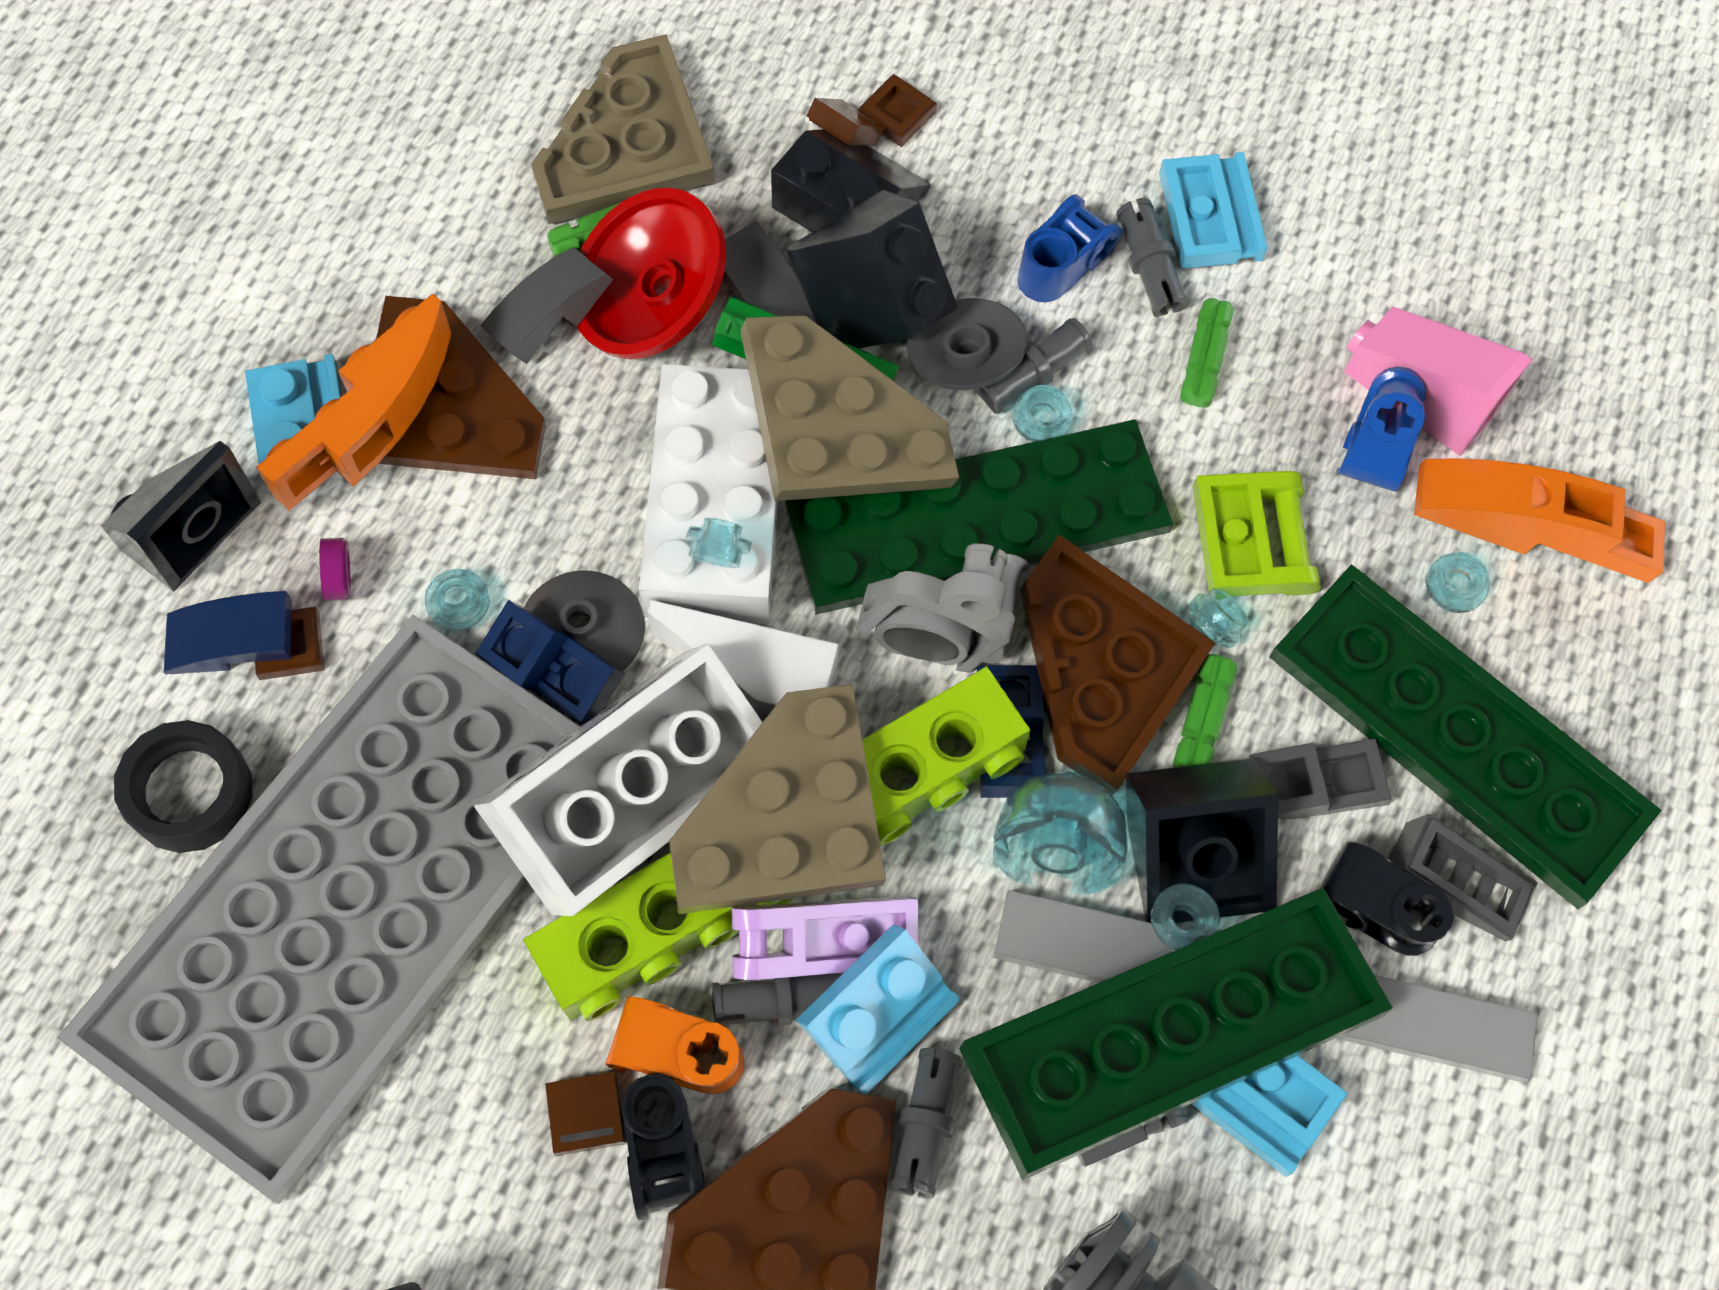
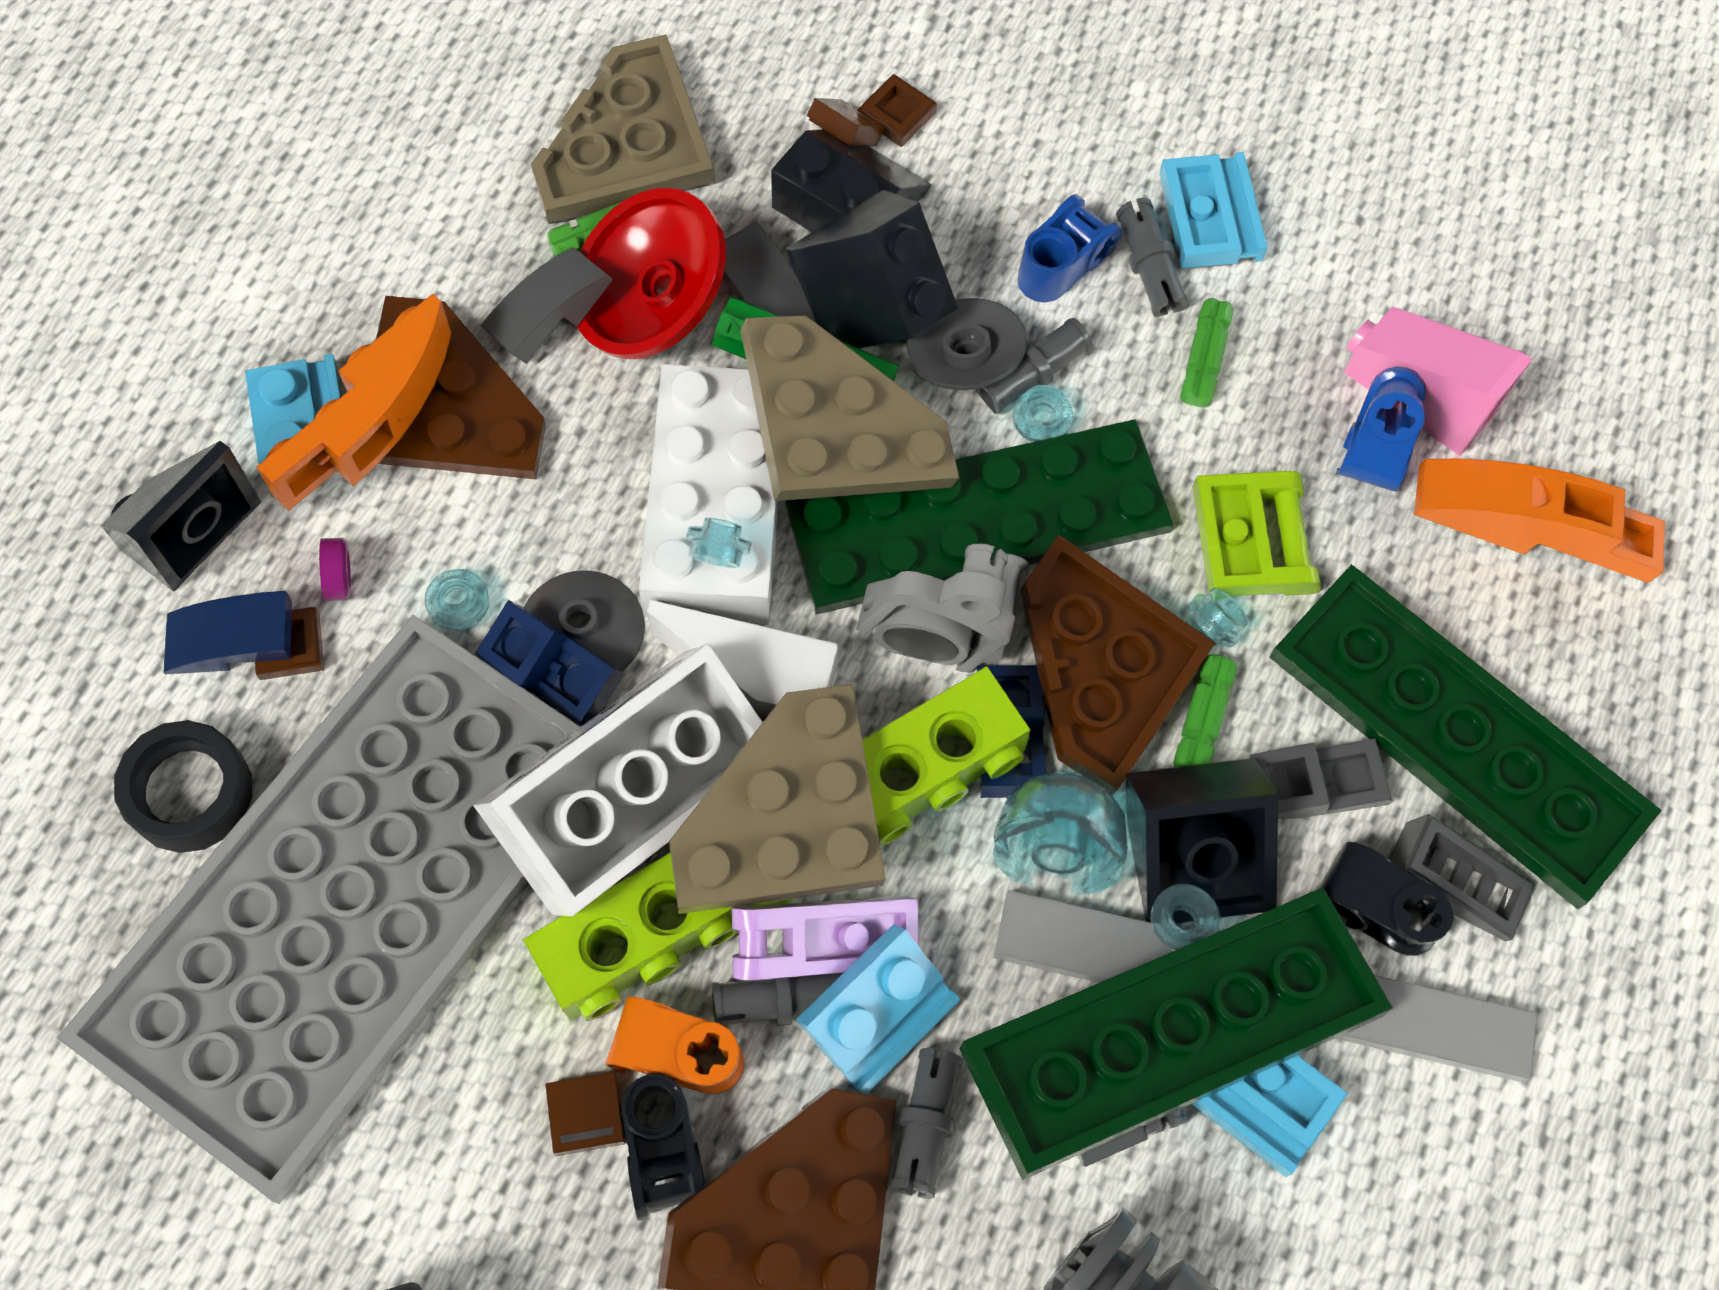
(1467, 568): clear light blue plate -> none

